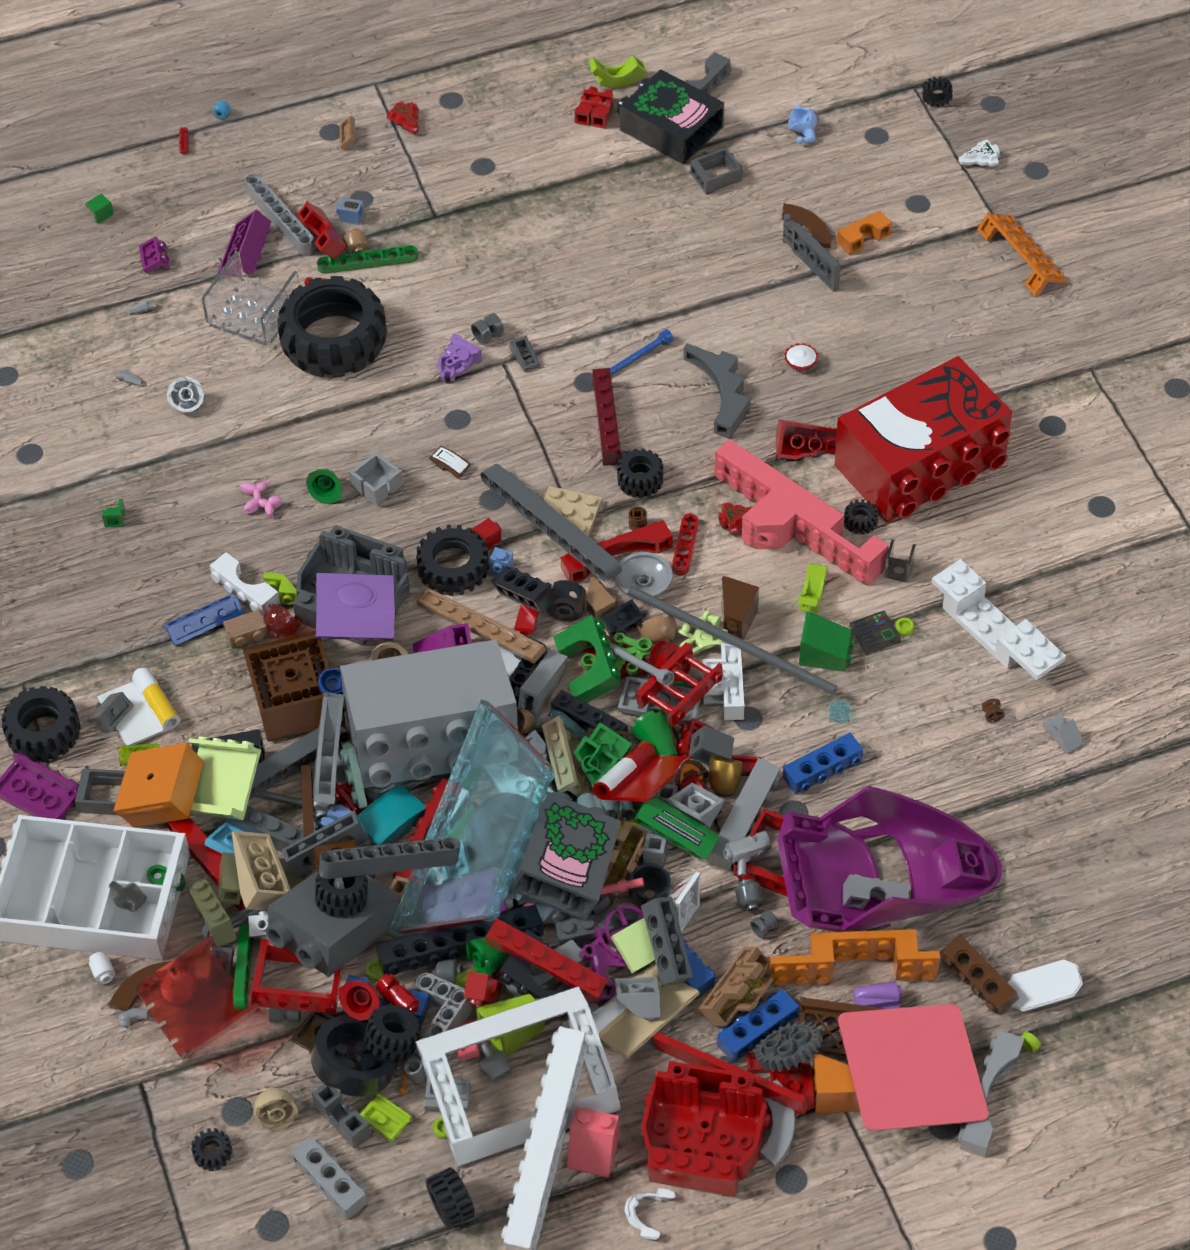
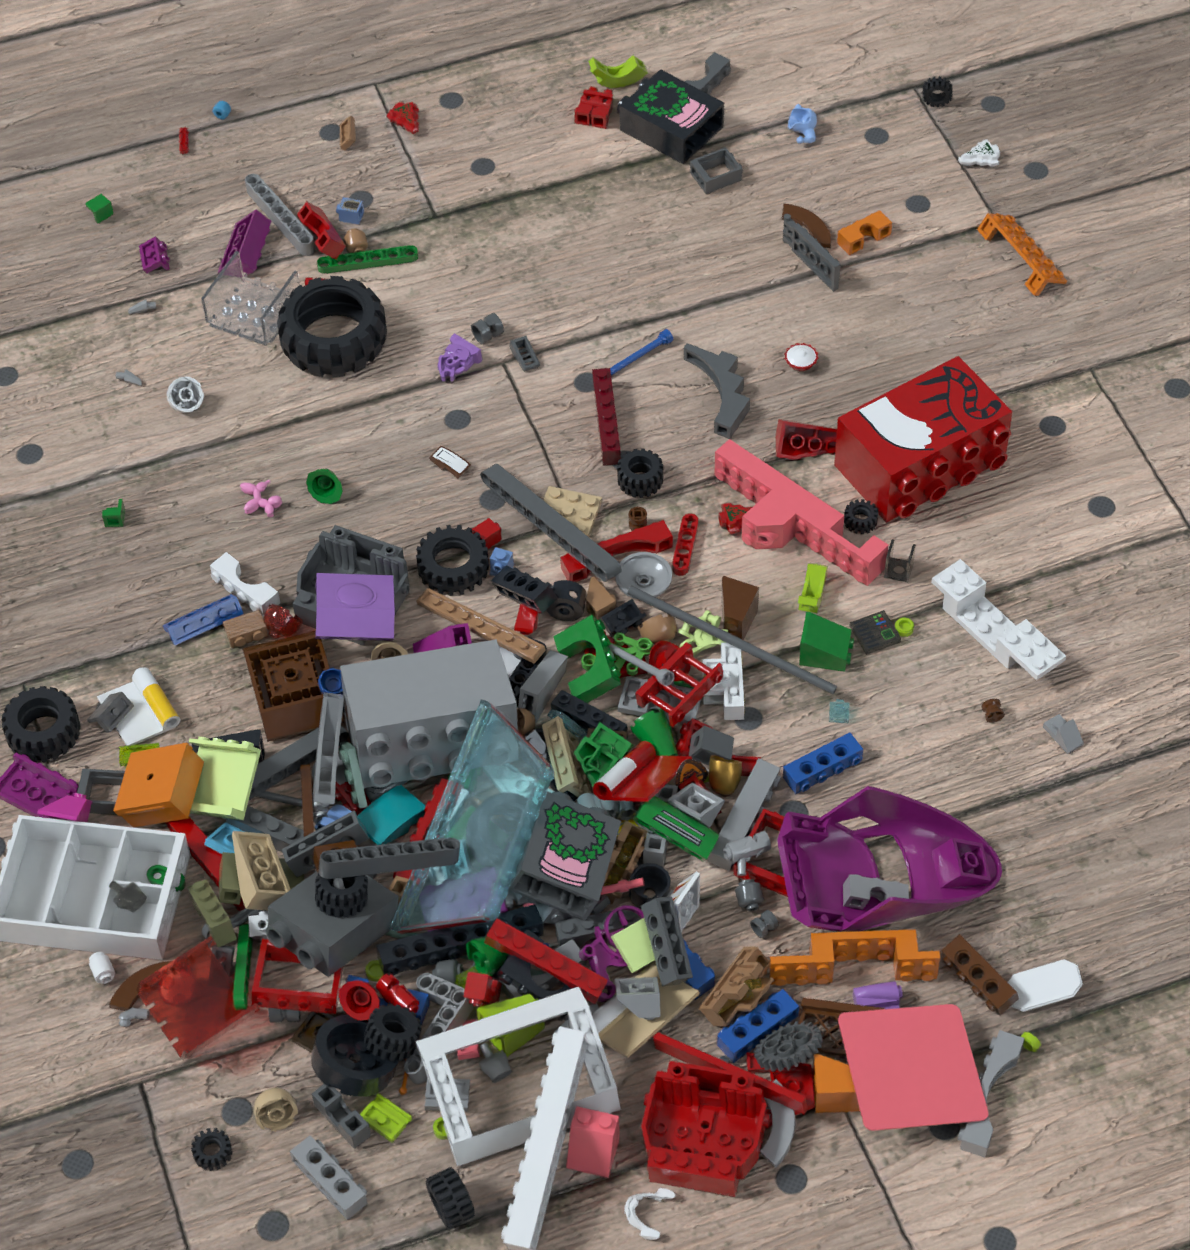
(68, 808): none -> dark pink slope
(280, 583): lime slope -> none
(376, 478): light grey piece -> none

